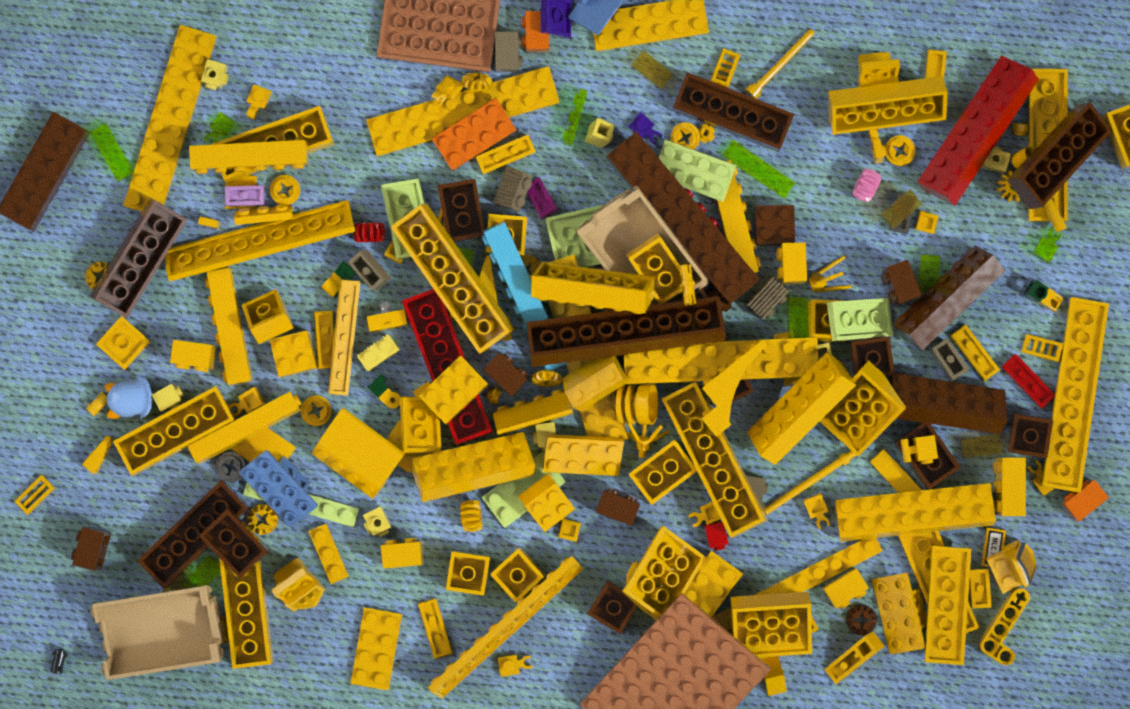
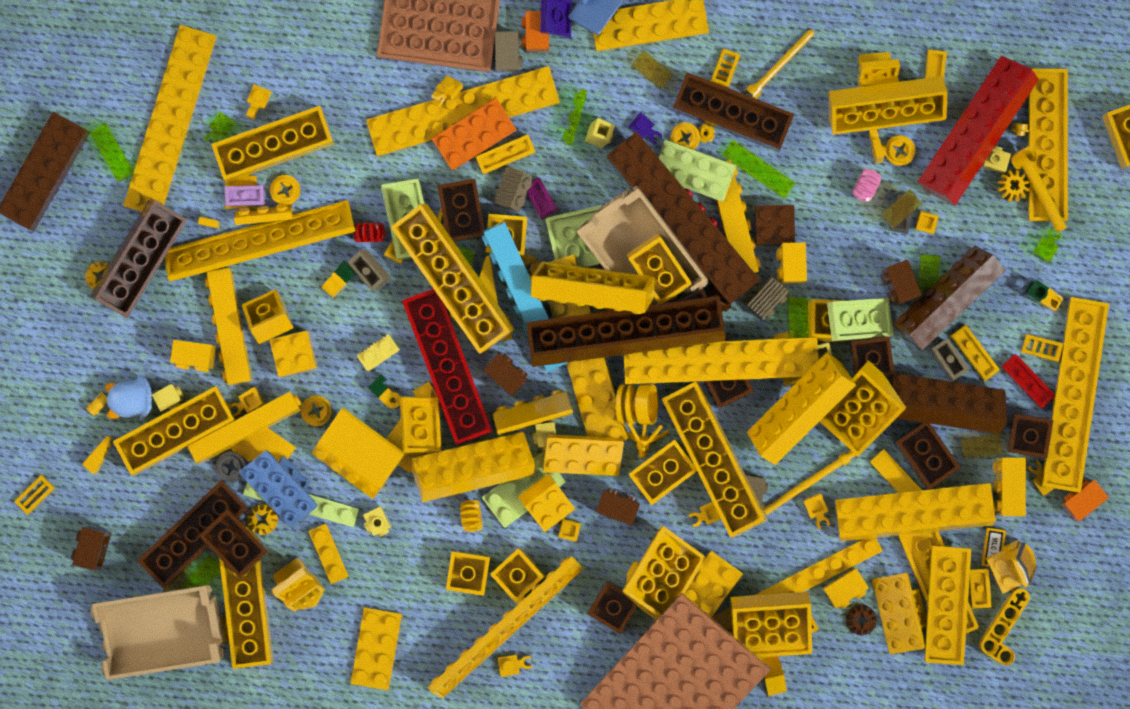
(58, 661): black pin -> none
(123, 342): yellow plate -> none
(214, 75): light yellow brick -> none
(248, 155): yellow brick -> none
(324, 337): yellow tile -> none
(344, 337): yellow tile -> none
(387, 318): yellow piece -> none
(402, 554): yellow brick -> none
(435, 628): yellow tile -> none
(453, 390): yellow brick -> none
(476, 81): yellow gear -> none
(493, 395): yellow plate -> none
(547, 378): yellow gear -> none
(593, 381): yellow slope -> none
(687, 285): yellow pin -> none
(716, 536): red brick -> none
(723, 387): yellow arch -> none
(818, 282): yellow plant -> none
(854, 657): yellow slope -> none
(923, 448): yellow brick -> none
(1059, 155): reddish brown brick -> none

